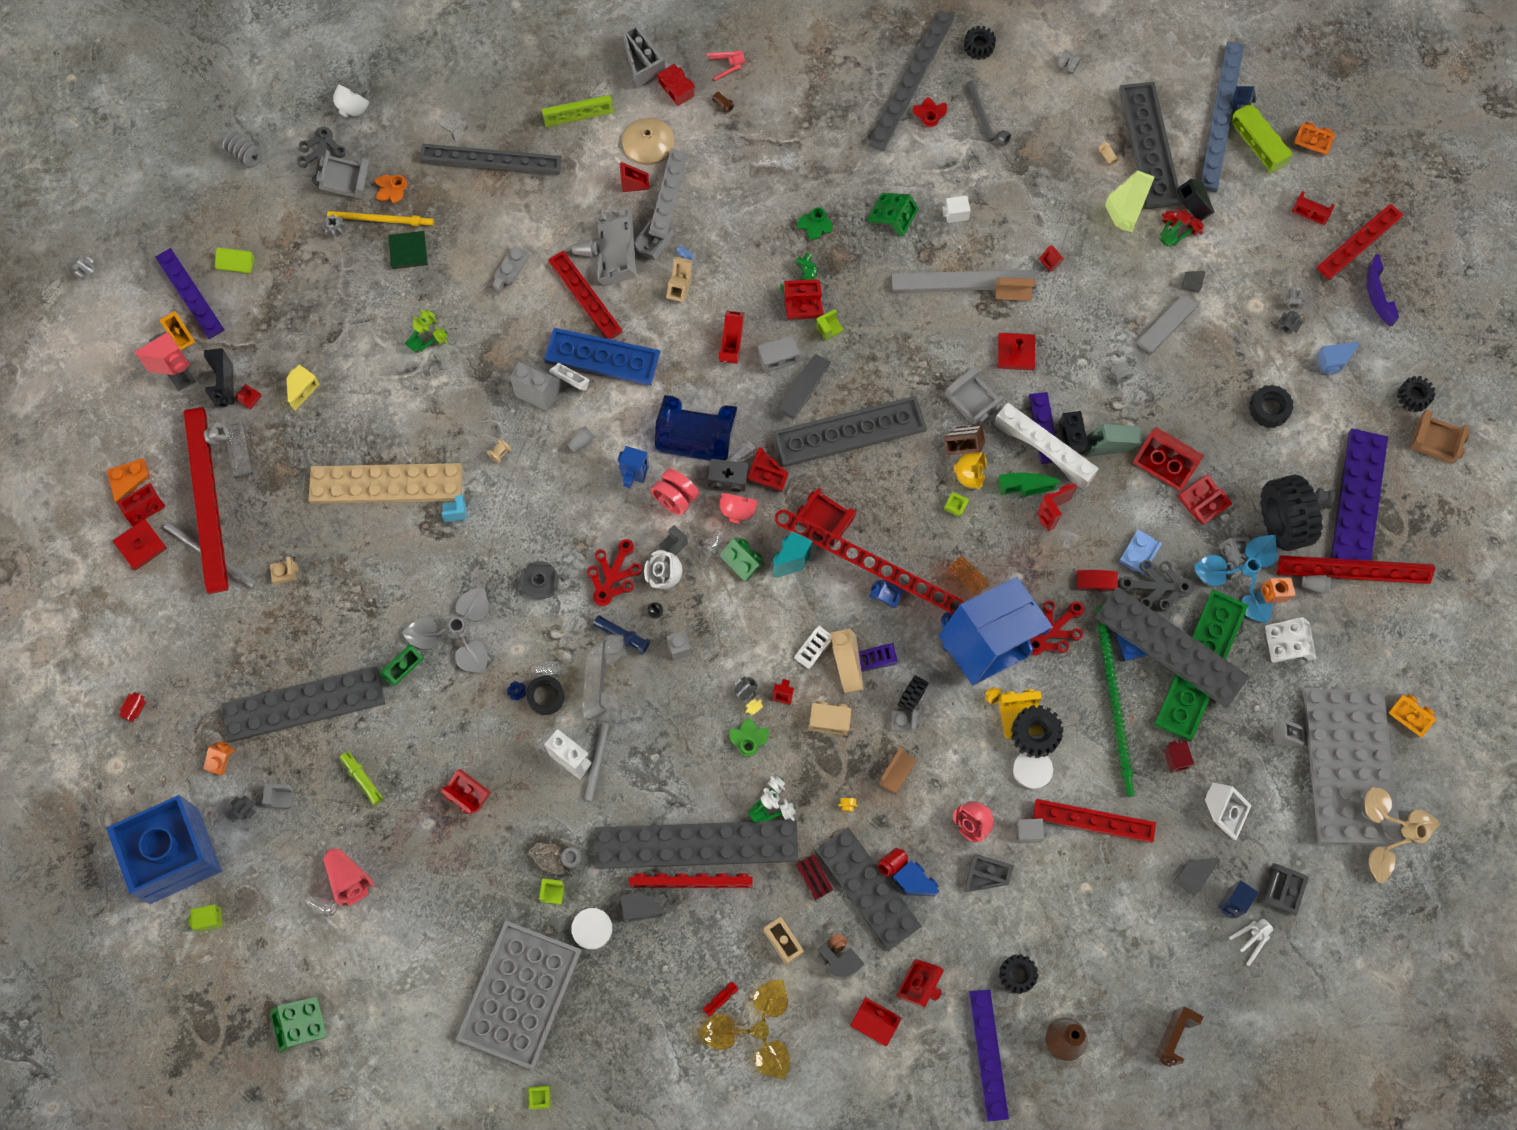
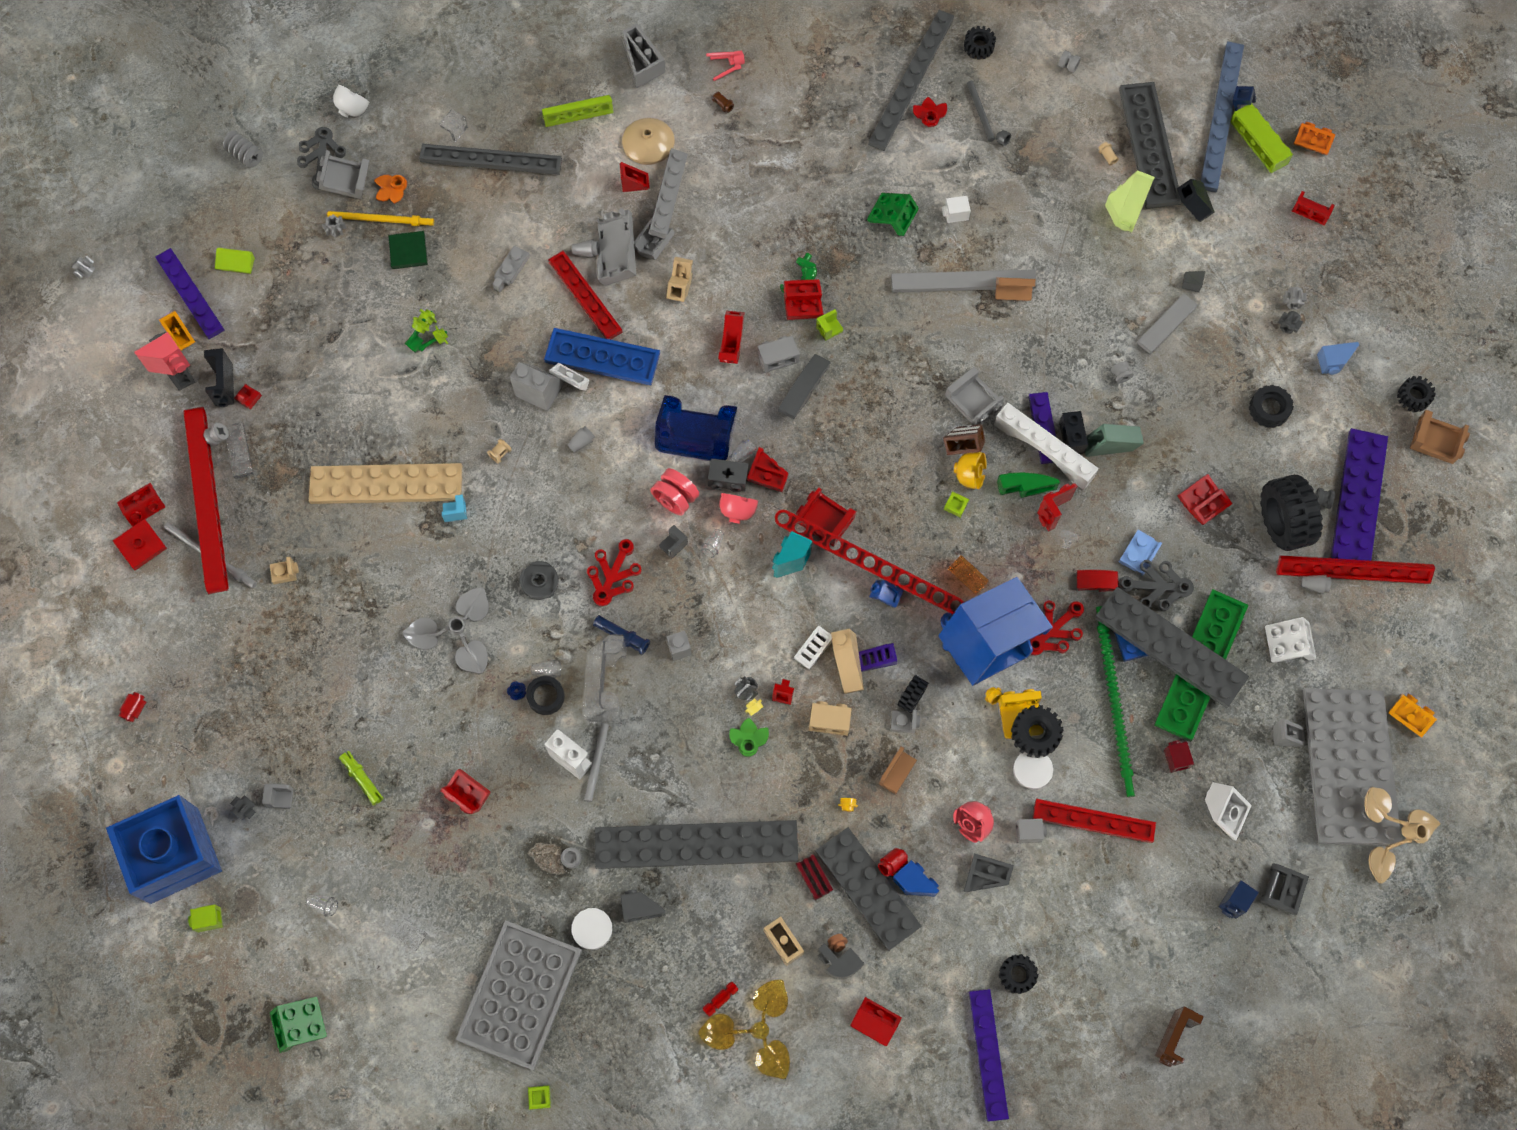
(127, 478): orange wing -> none
(218, 757): orange bracket -> none
(300, 386): light yellow slope -> none
(303, 704): dark grey plate -> none
(346, 878): coral cone -> none
(401, 665): green brick -> none
(552, 891): lime panel -> none
(633, 465): blue brick -> none
(651, 612): black hinge -> none
(663, 570): white cylinder -> none
(676, 84): red brick -> none
(684, 253): medium blue arm -> none
(700, 880): red plate -> none
(742, 558): bracket -> none
(770, 799): white plant -> none
(814, 225): green plate -> none
(849, 431): dark grey plate -> none
(921, 983): red tile -> none
(1016, 351): red tile -> none
(1051, 258): red tile -> none
(1066, 1039): reddish brown cone -> none
(1168, 458): red slope -> none
(1171, 218): plant -> none
(1194, 874): dark grey slope -> none
(1234, 554): light grey bracket -> none
(1260, 553): dark azure plant -> none
(1260, 931): white plant -> none
(1278, 590): orange brick -> none
(1359, 242): red plate -> none
(1385, 309): dark purple slope -> none

